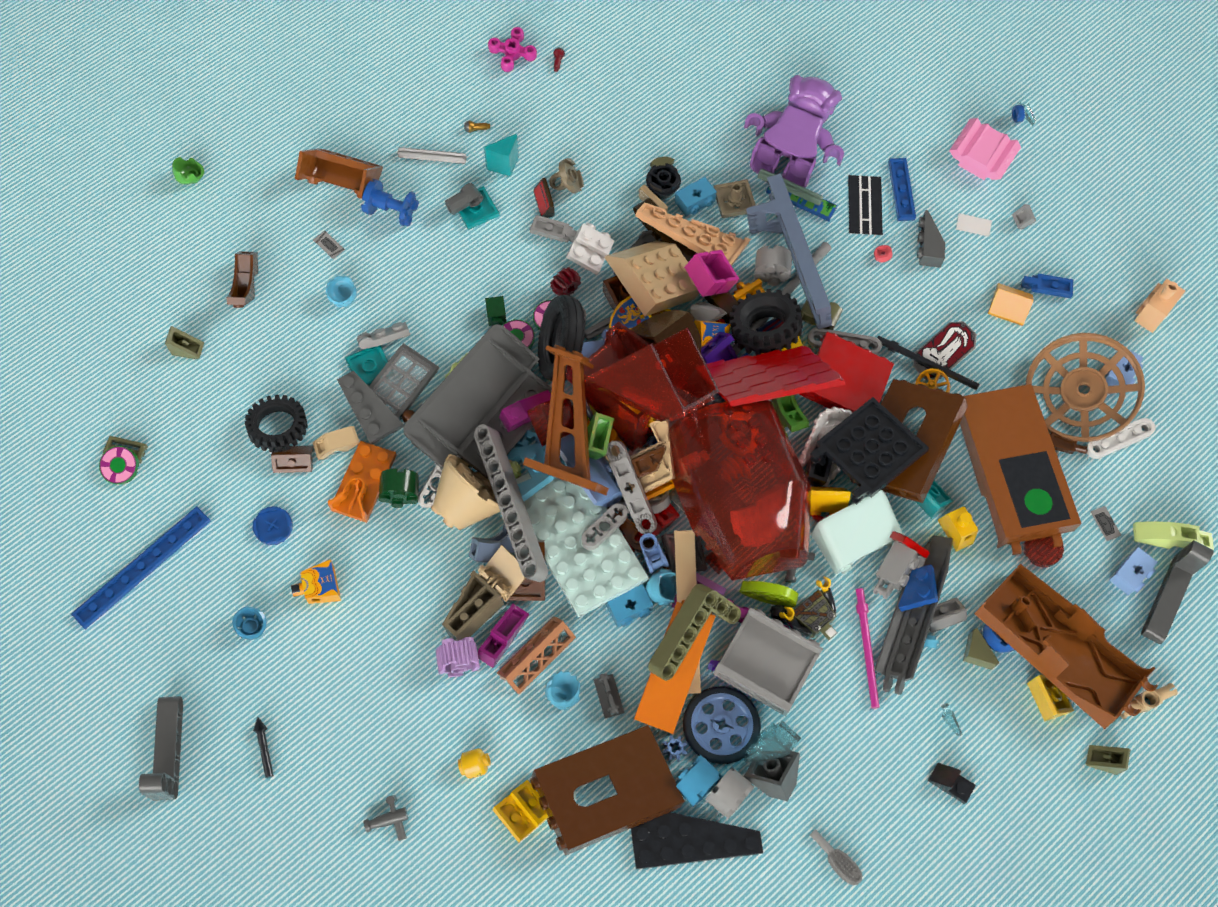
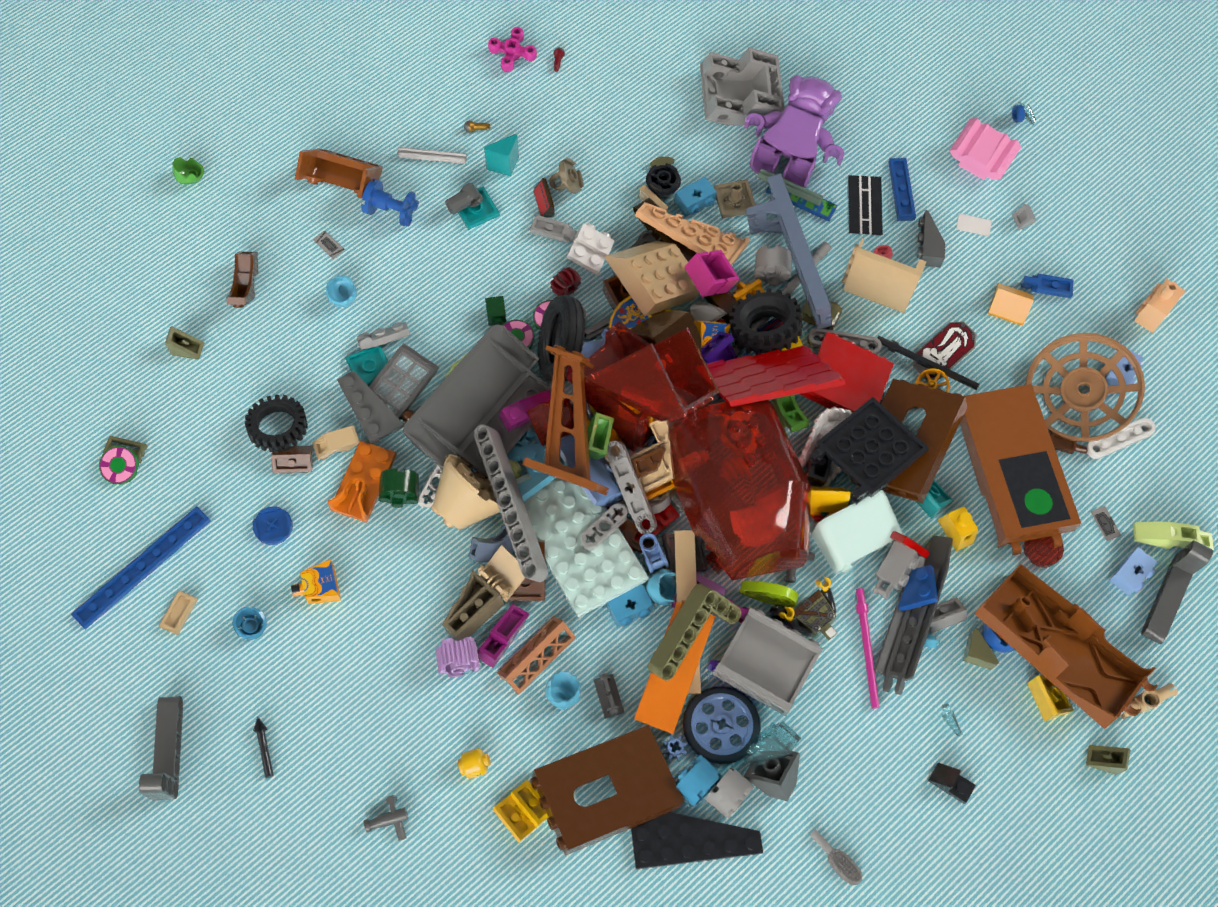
(178, 612): none -> tan tile
(740, 86): none -> light grey slope
(881, 278): none -> tan panel

